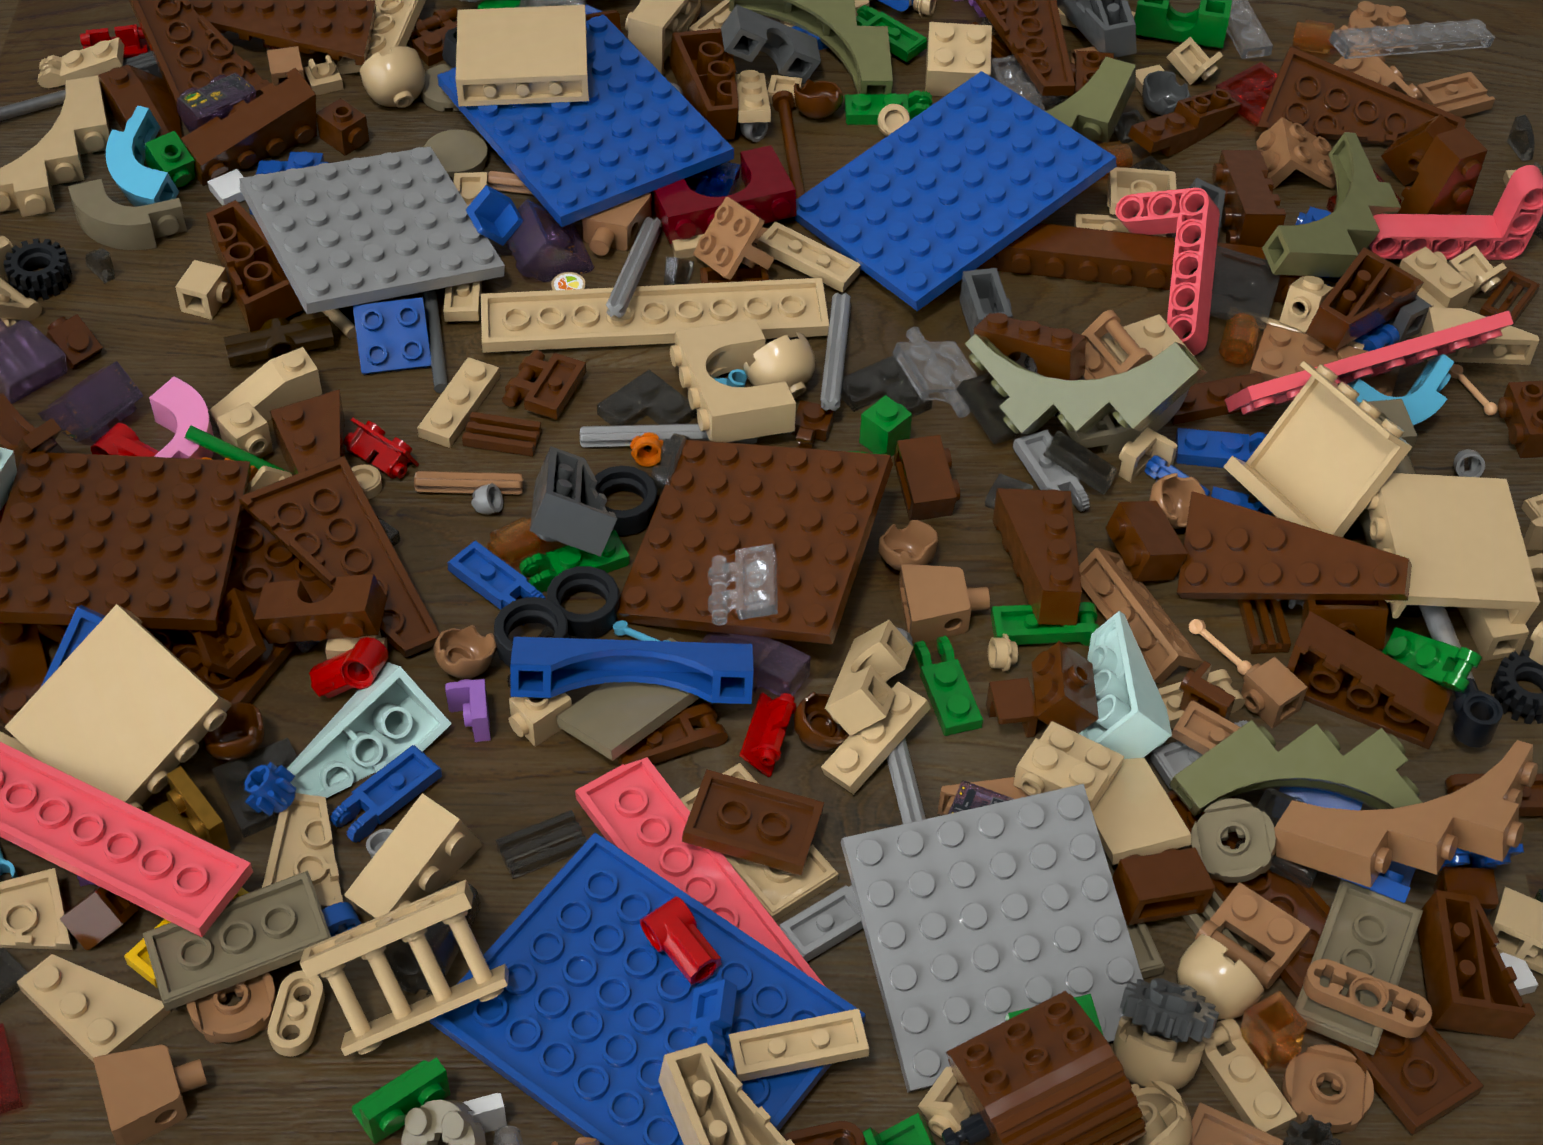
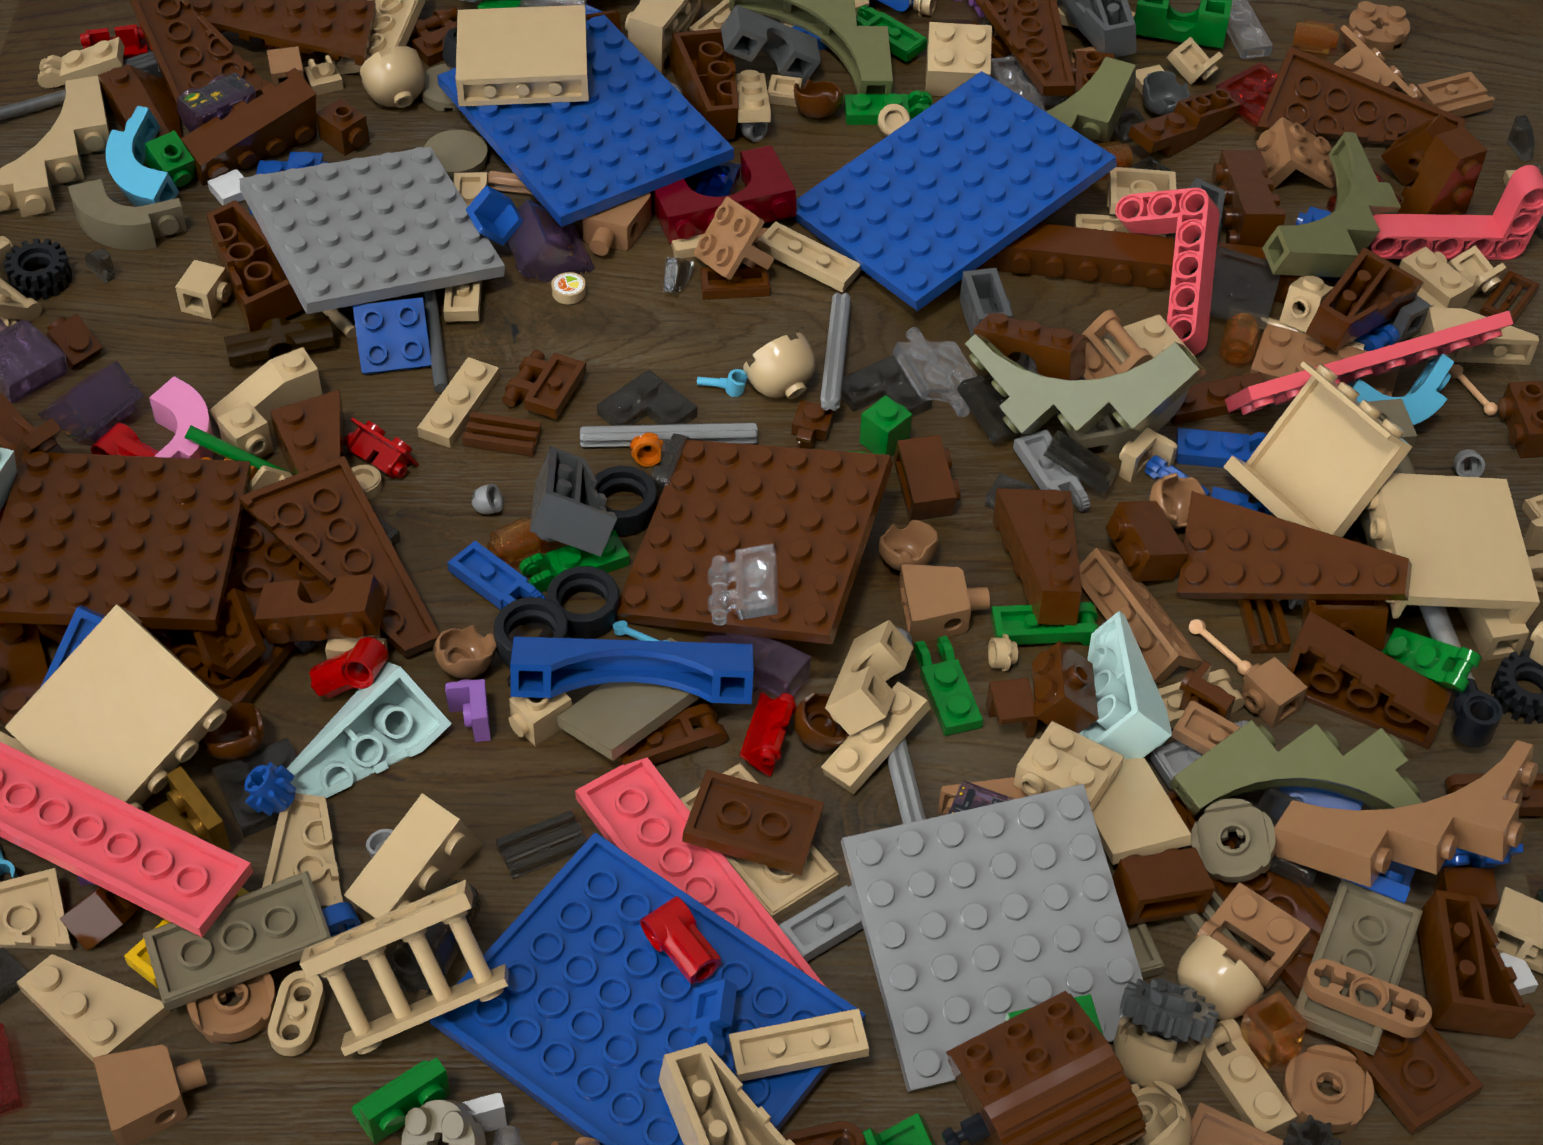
(386, 792): blue hinge -> none
(466, 482): medium nougat axle -> none
(633, 267): light grey axle -> none
(655, 312): tan plate -> none
(725, 410): tan arch -> none
(783, 103): reddish brown bar -> none
(944, 1104): tan bracket -> none
(1411, 38): clear plate -> none

